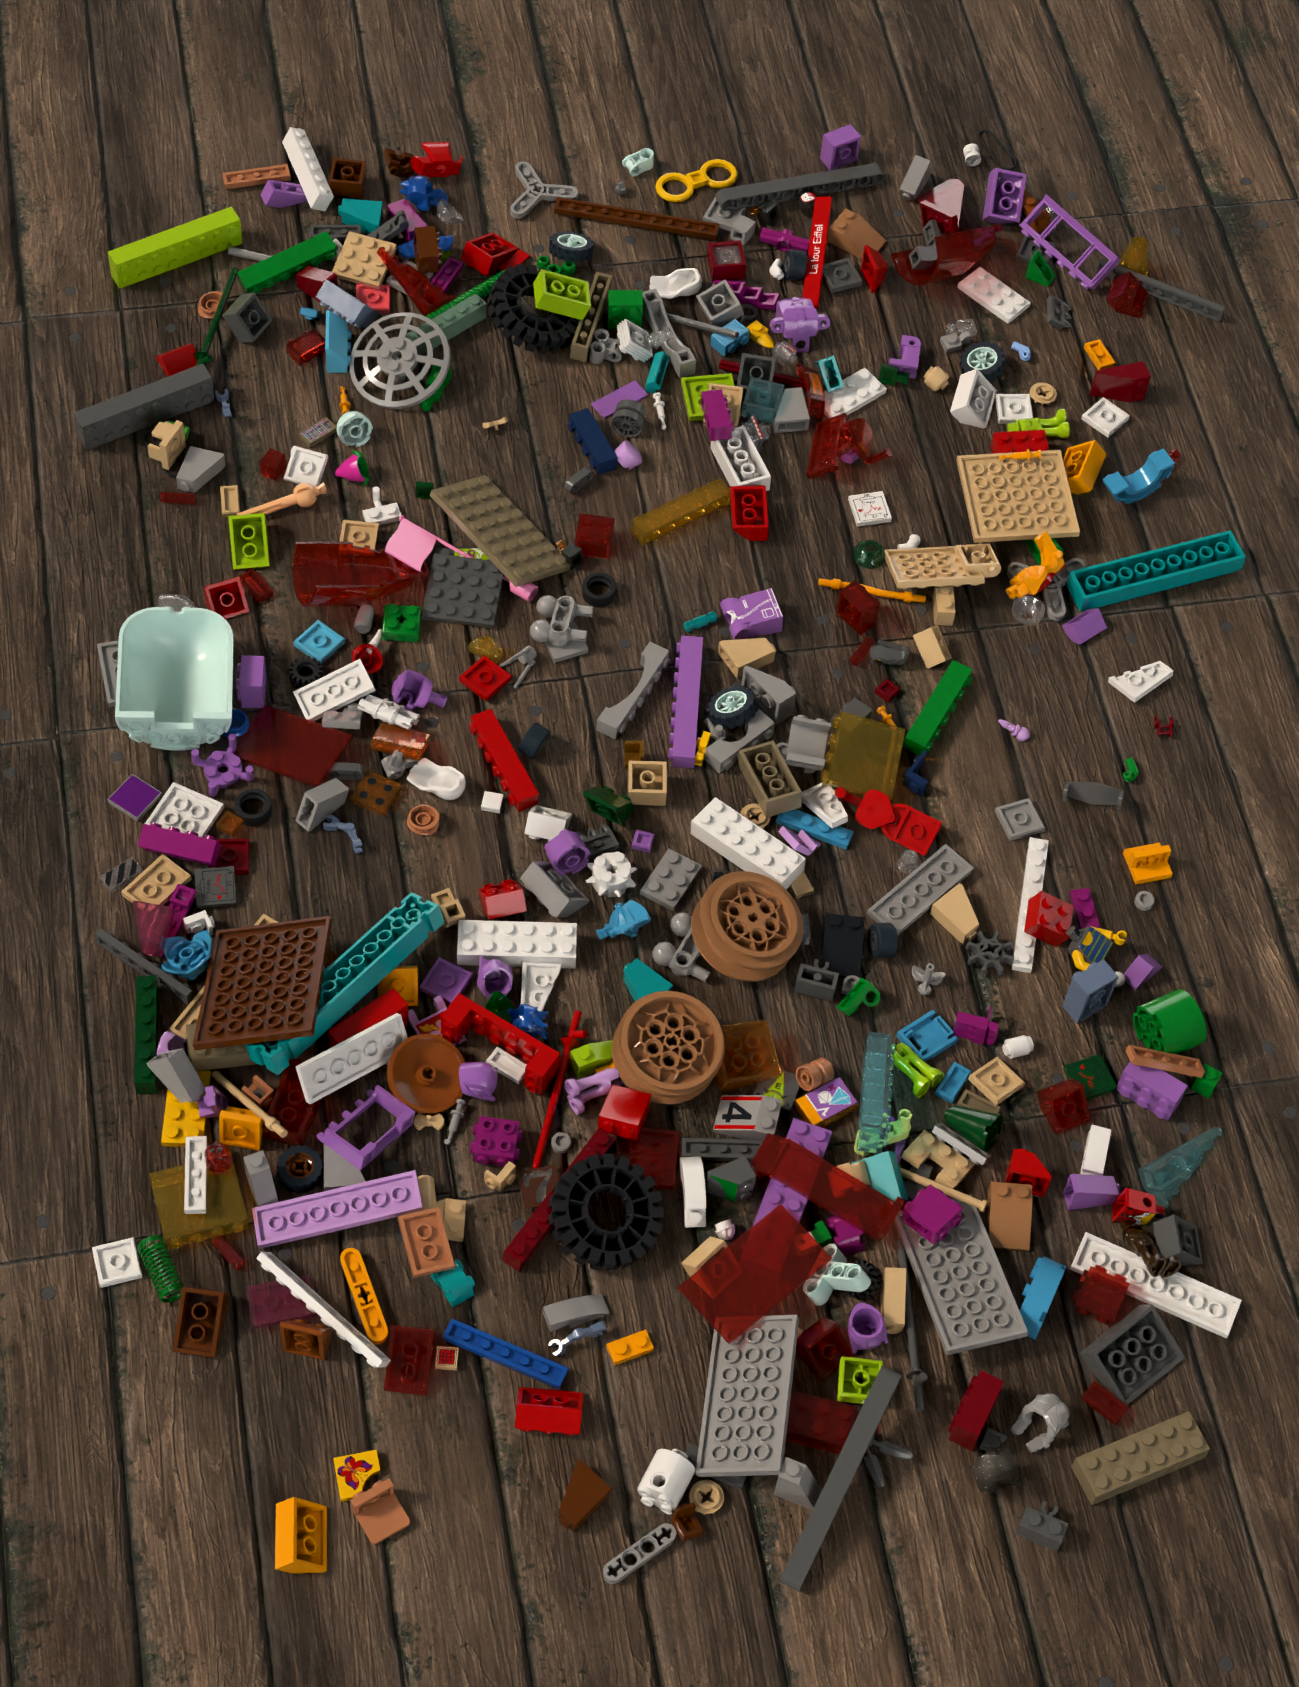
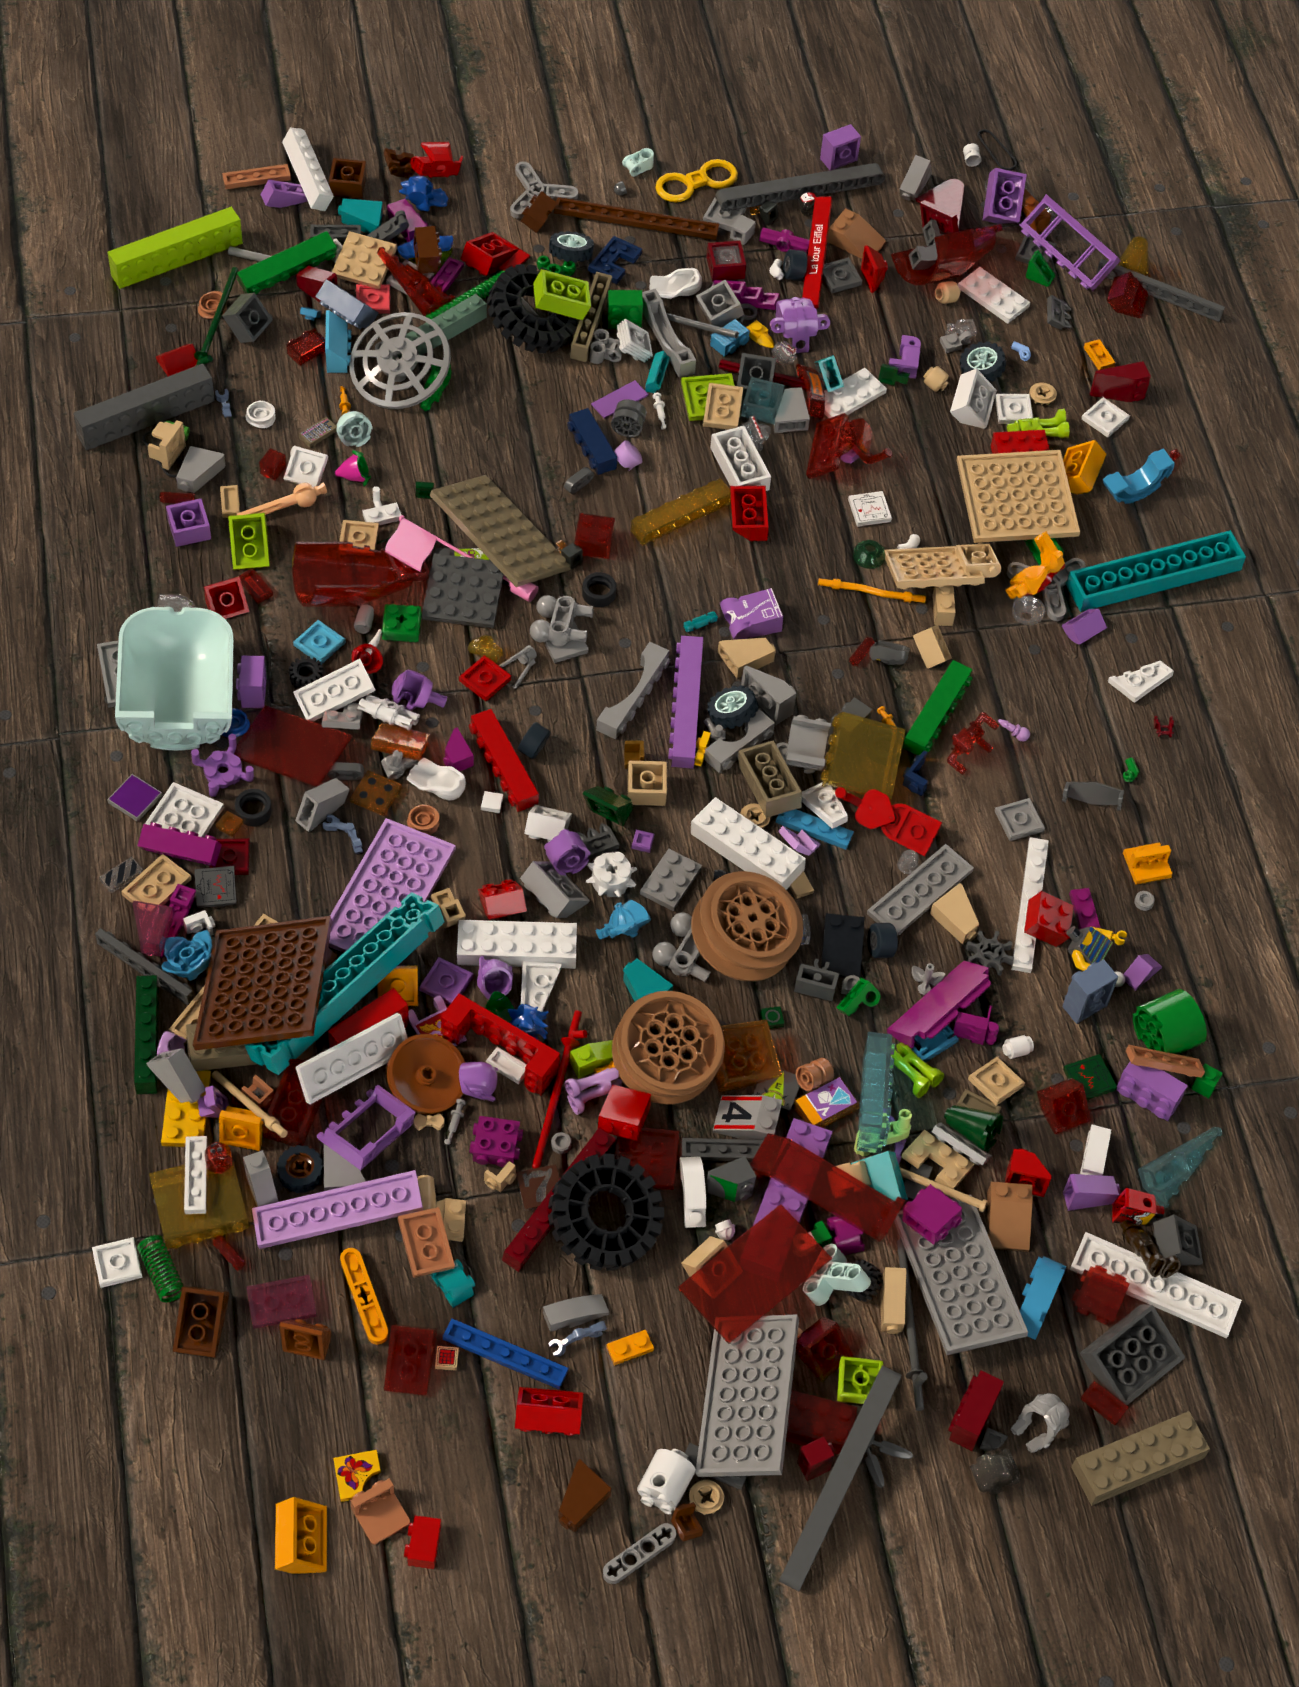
(188, 522): none -> medium lavender brick
(260, 414): none -> white piece
(318, 1305): white plate -> none
(393, 867): none -> lavender plate
(423, 1542): none -> red brick
(448, 213): clear piece -> none
(458, 752): none -> magenta slope
(495, 423): tan piece -> none
(538, 212): none -> reddish brown brick
(609, 255): none -> dark blue plate
(659, 338): clear cone -> none
(716, 415): magenta brick -> none
(773, 1016): none -> dark green tile
(797, 1484): light grey slope -> none
(816, 1458): none -> dark red brick
(857, 607): clear red brick -> none
(866, 1328): medium lavender helmet -> none
(887, 690): dark red tile -> none
(941, 1003): none -> magenta slope
(947, 292): none -> tan head
(953, 1082): dark azure tile -> none
(967, 737): none -> clear red plate
(1022, 455): light orange piece -> none
(1042, 1528): dark grey brick -> none

